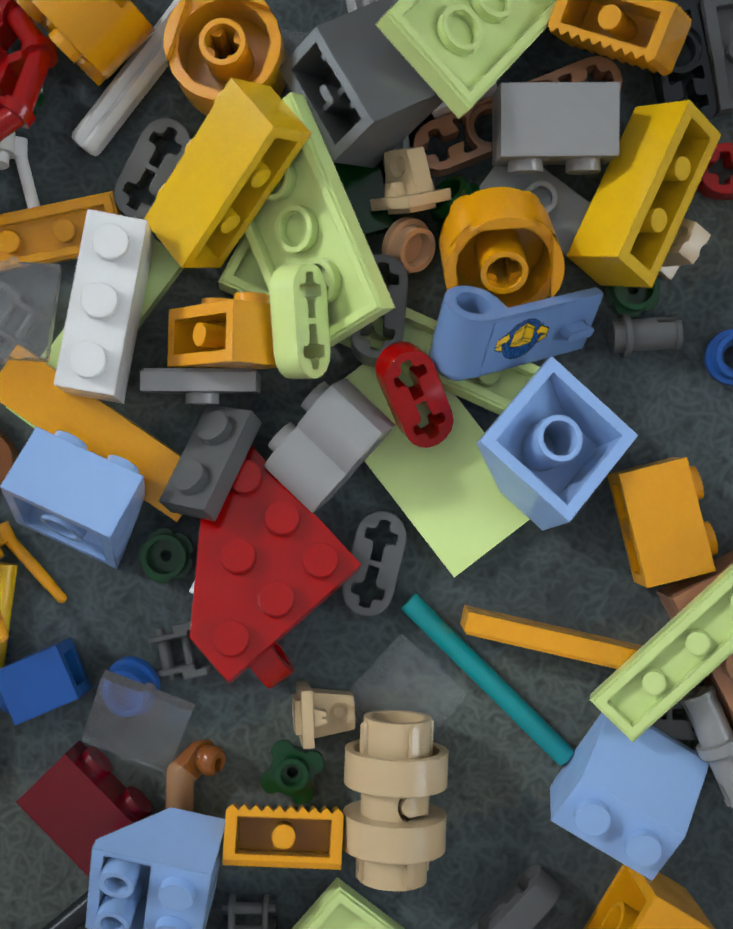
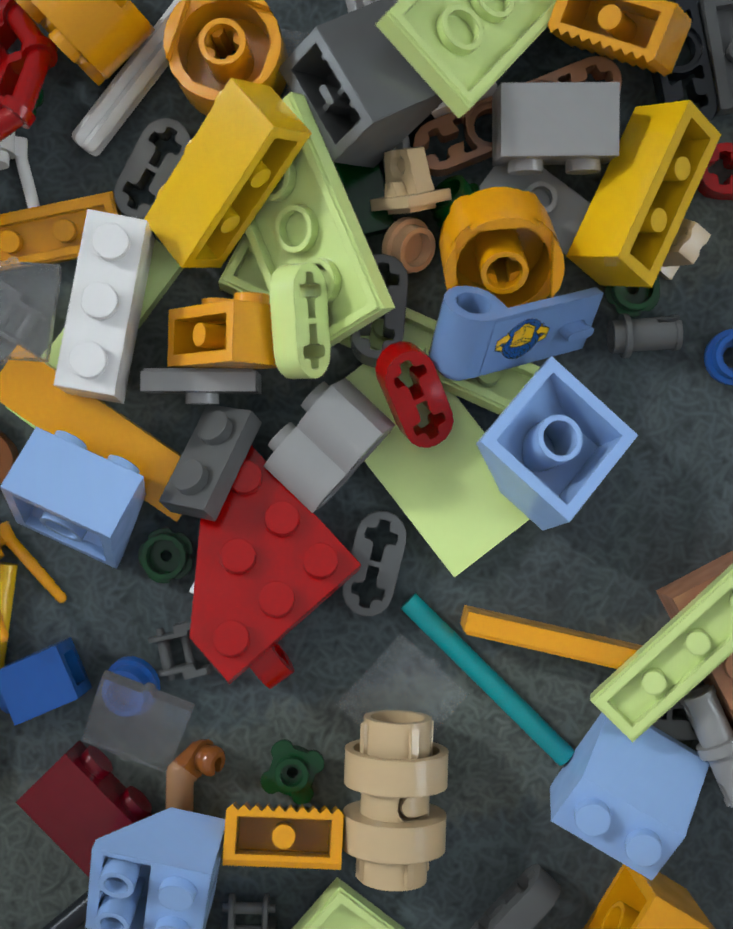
(321, 713): tan brick -> none
(663, 521): light orange brick -> none

